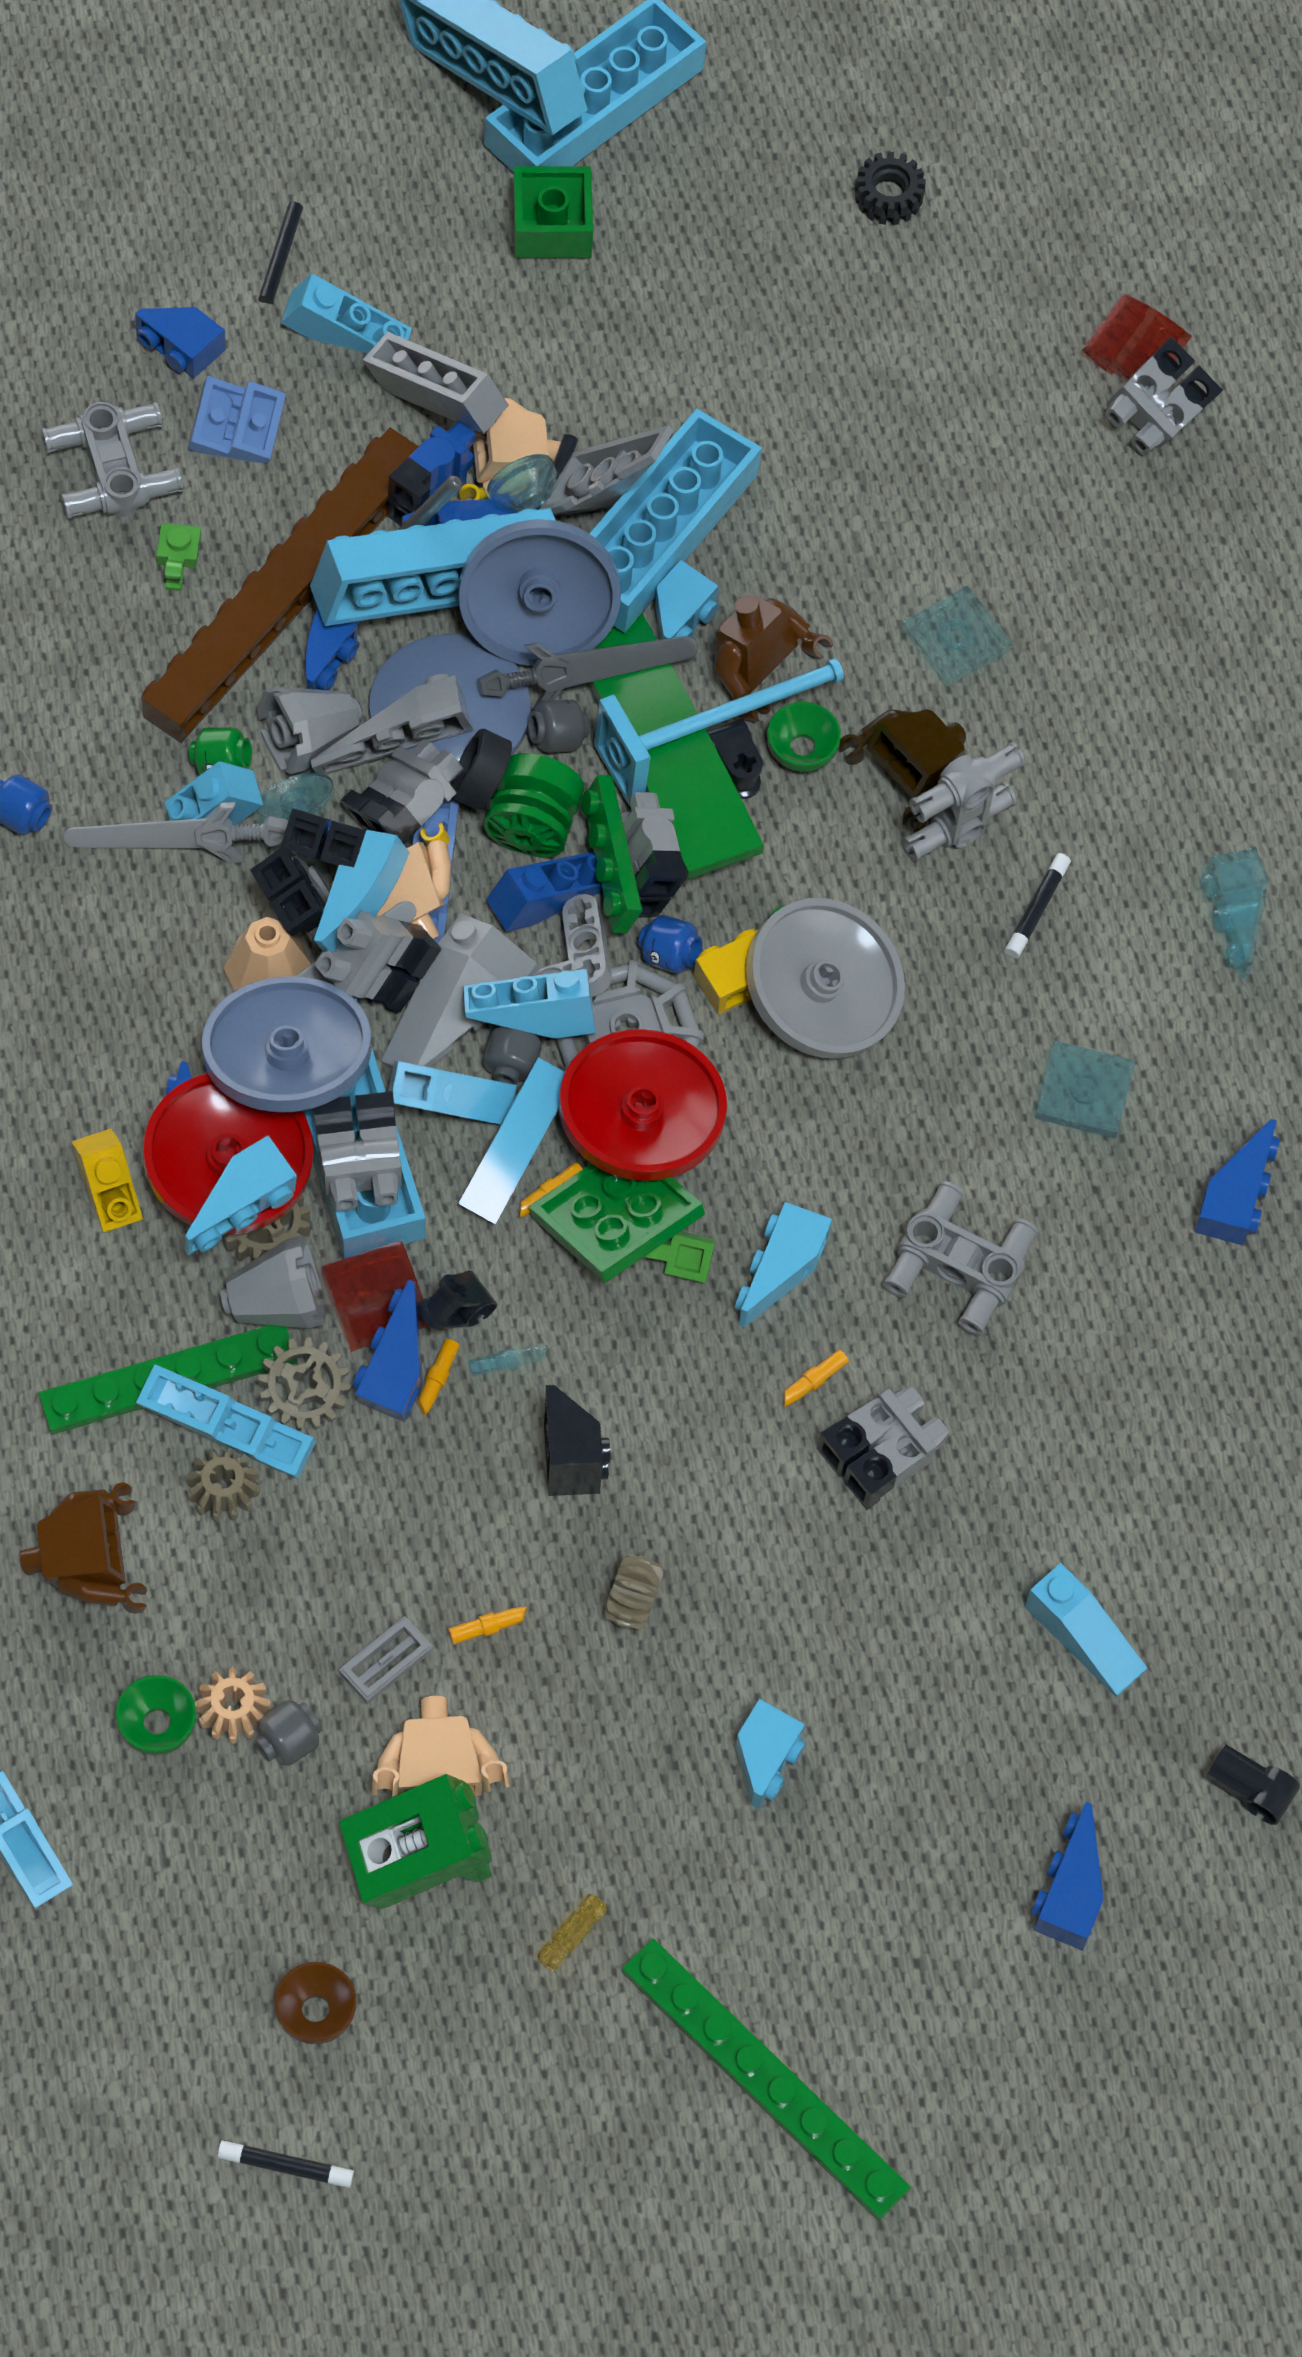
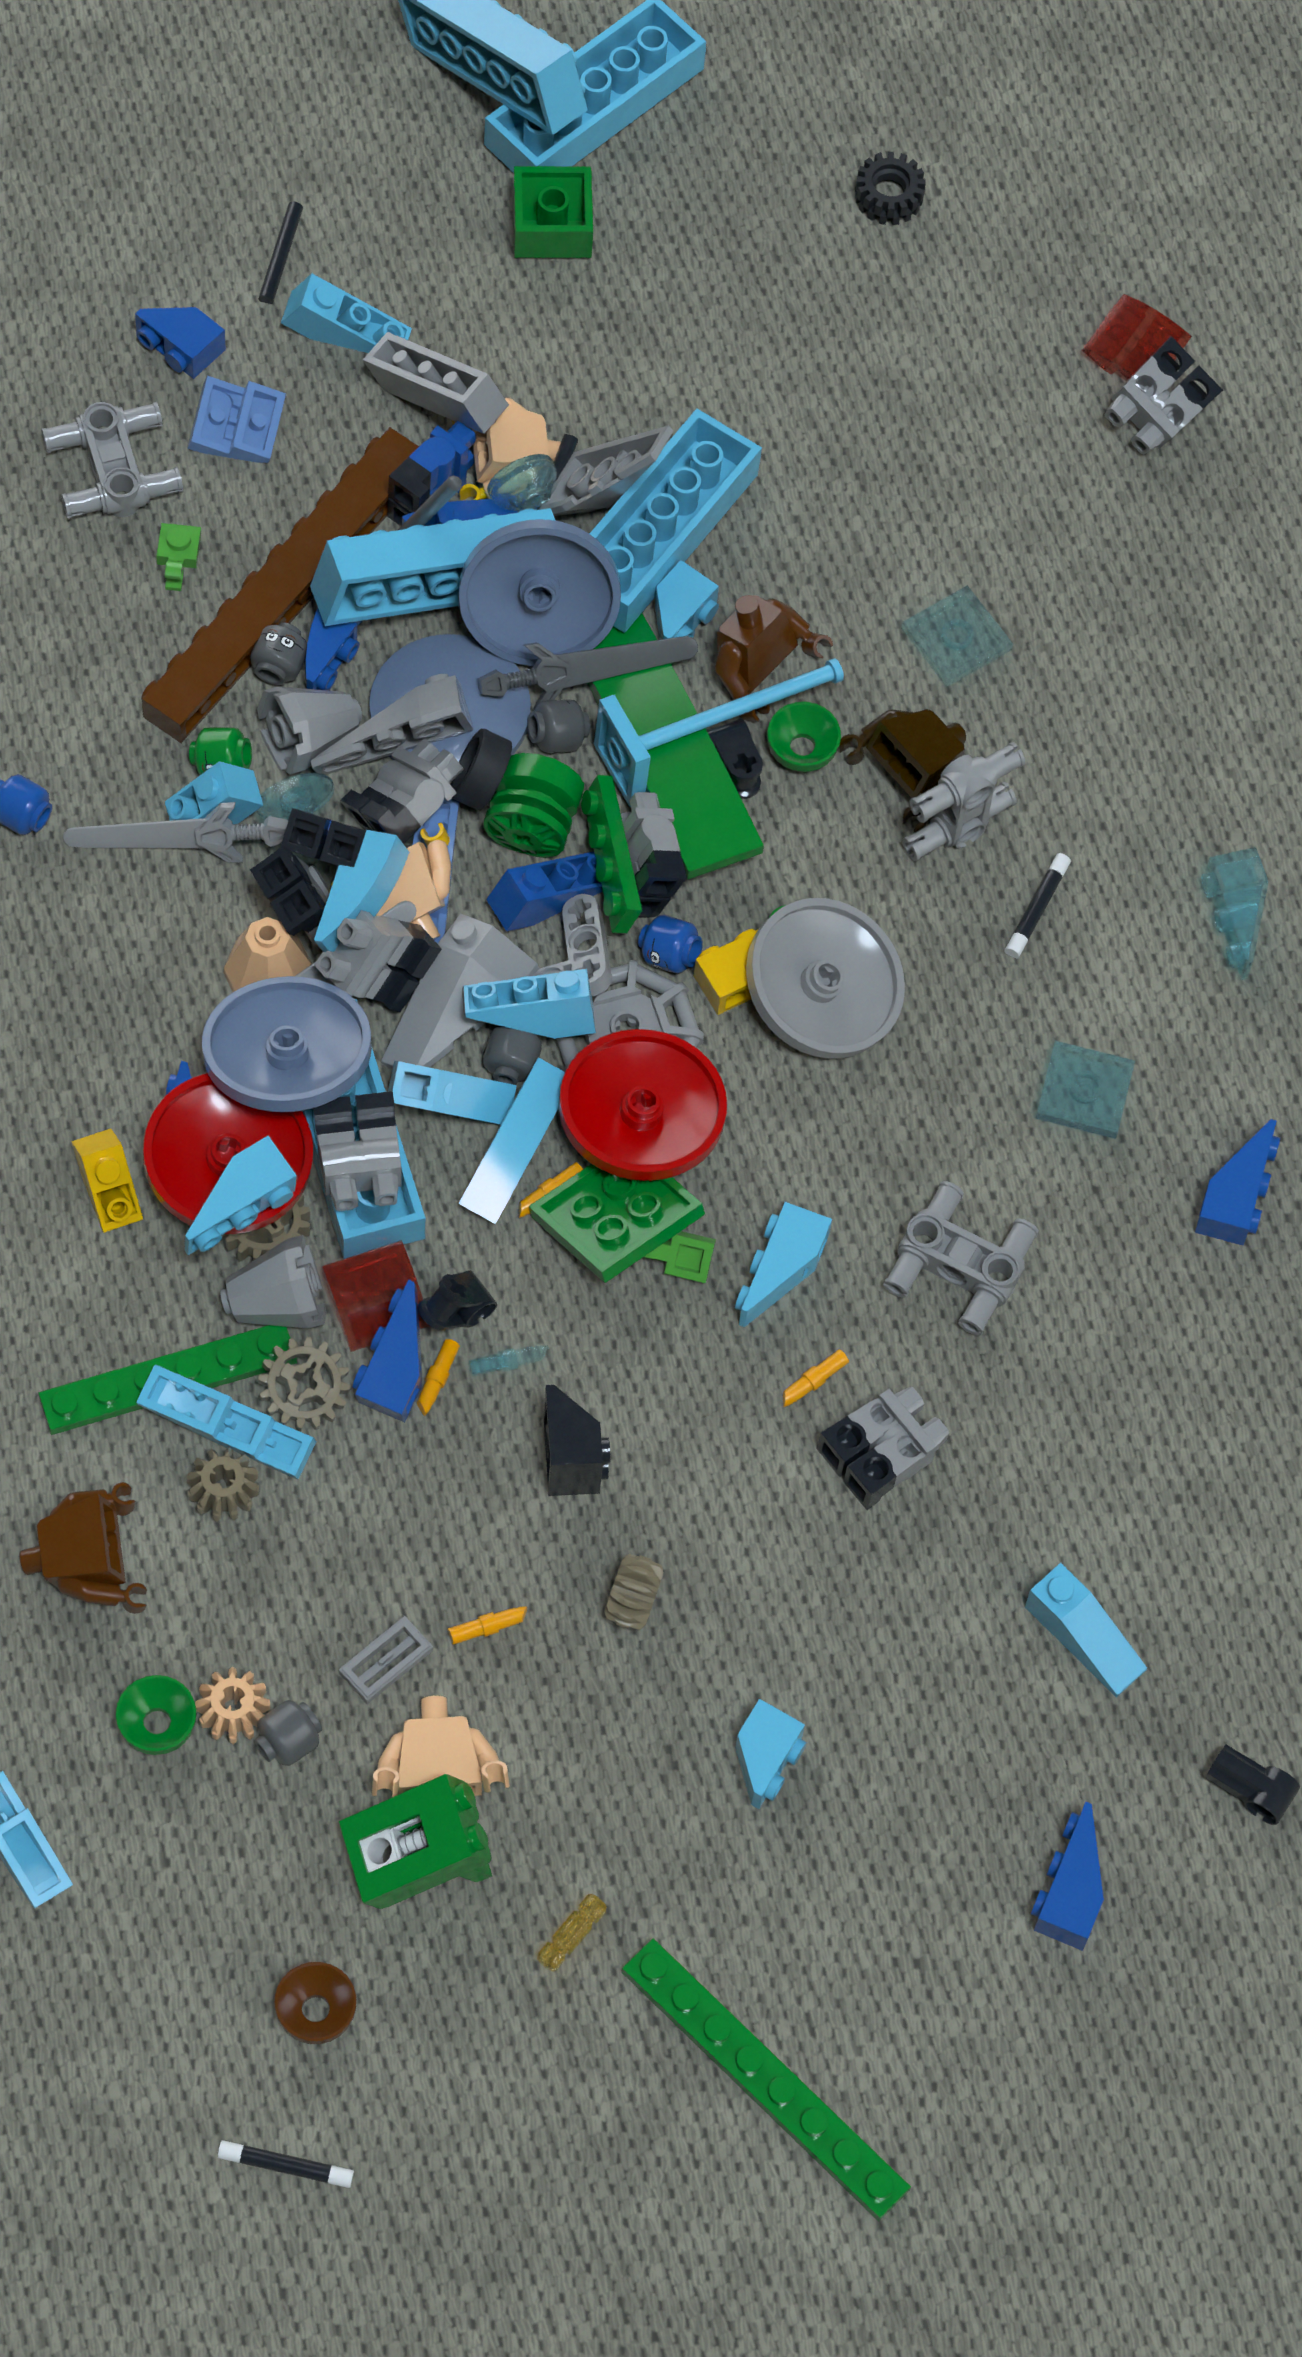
(279, 653): none -> dark grey head

